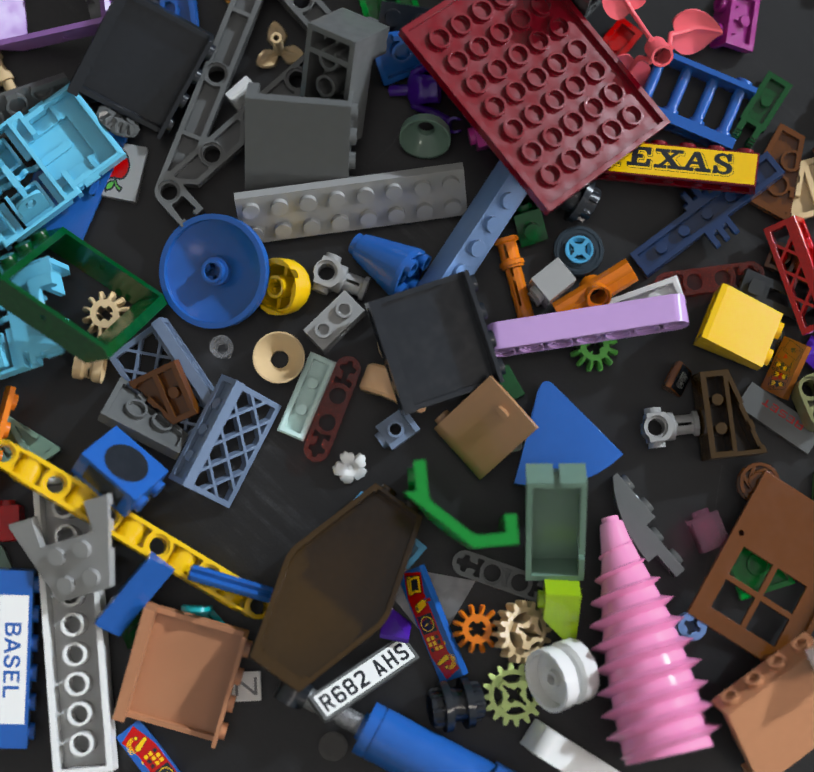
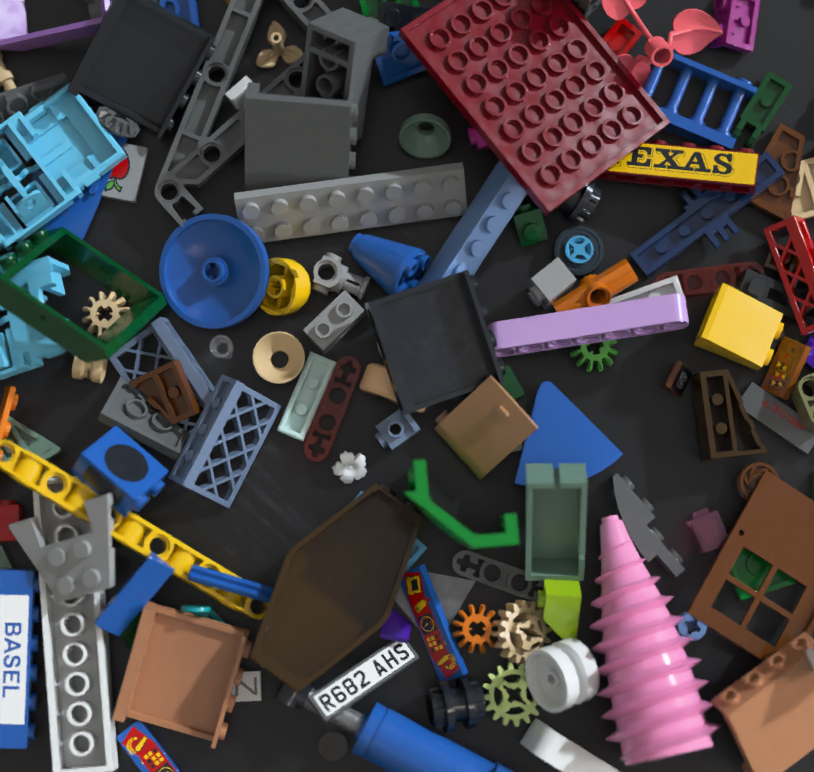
(423, 90): dark purple piece -> none
(512, 265): orange pin -> none
(669, 426): light grey connector -> none

